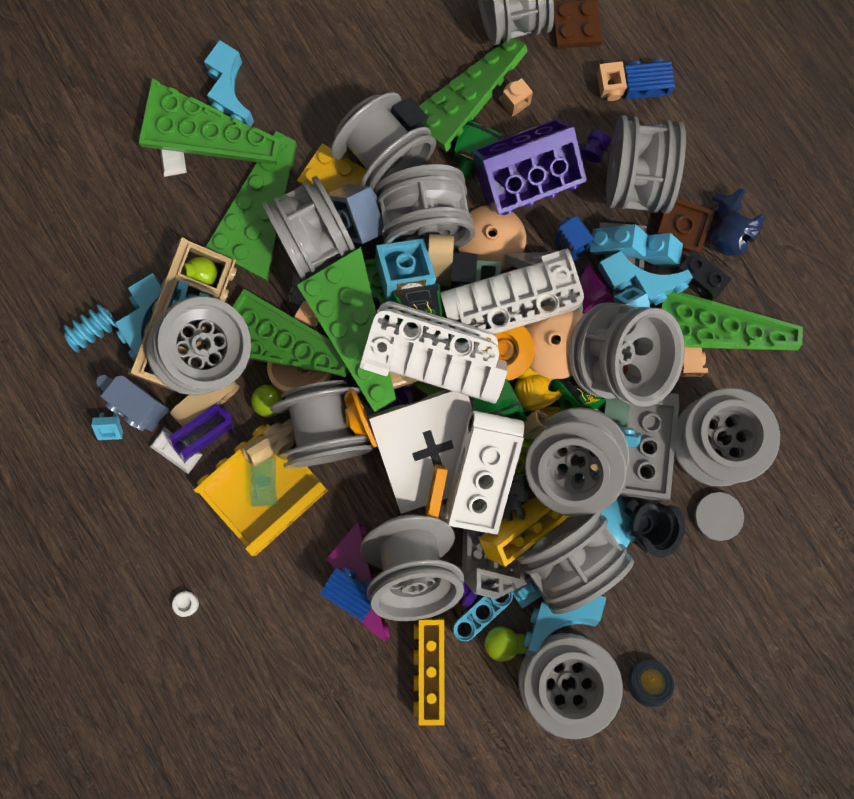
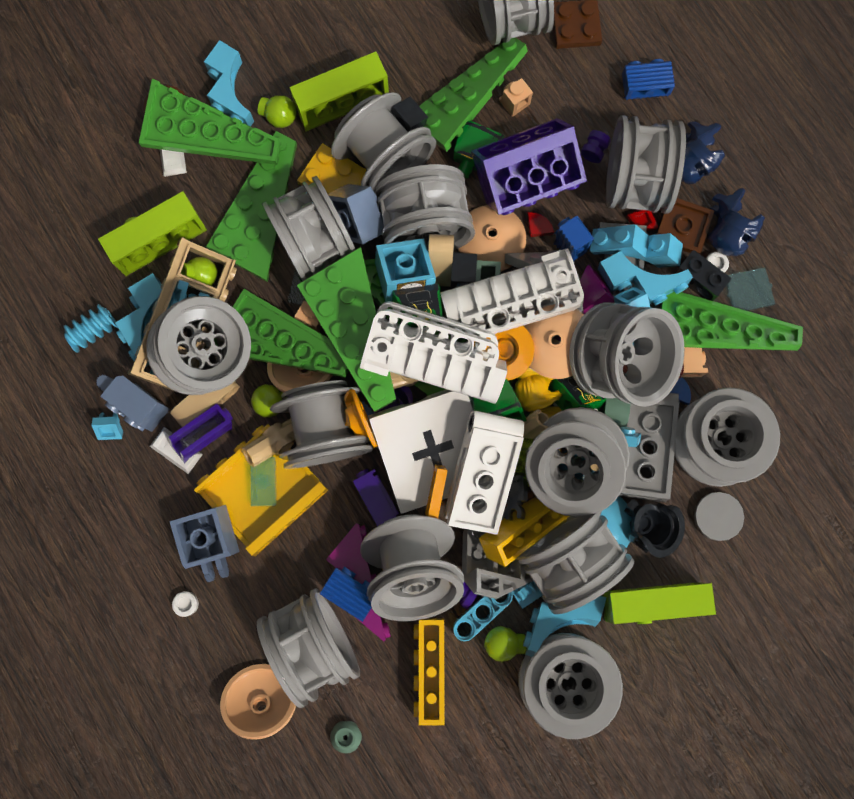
(152, 234): none -> lime brick
(197, 550): none -> sand blue hinge
(243, 697): none -> light nougat dish
(278, 110): none -> lime piece
(307, 647): none -> light grey wheel
(339, 90): none -> lime brick
(345, 728): none -> sand green plate
(375, 496): none -> dark purple window
(539, 225): none -> red tile
(612, 74): light nougat brick -> none
(644, 218): none -> red tile
(650, 683): black wheel -> none
(659, 603): none -> lime brick
(682, 388): none -> blue tile
(698, 158): none -> dark blue piece
(719, 260): none -> white tile
(750, 290): none -> clear light blue piece

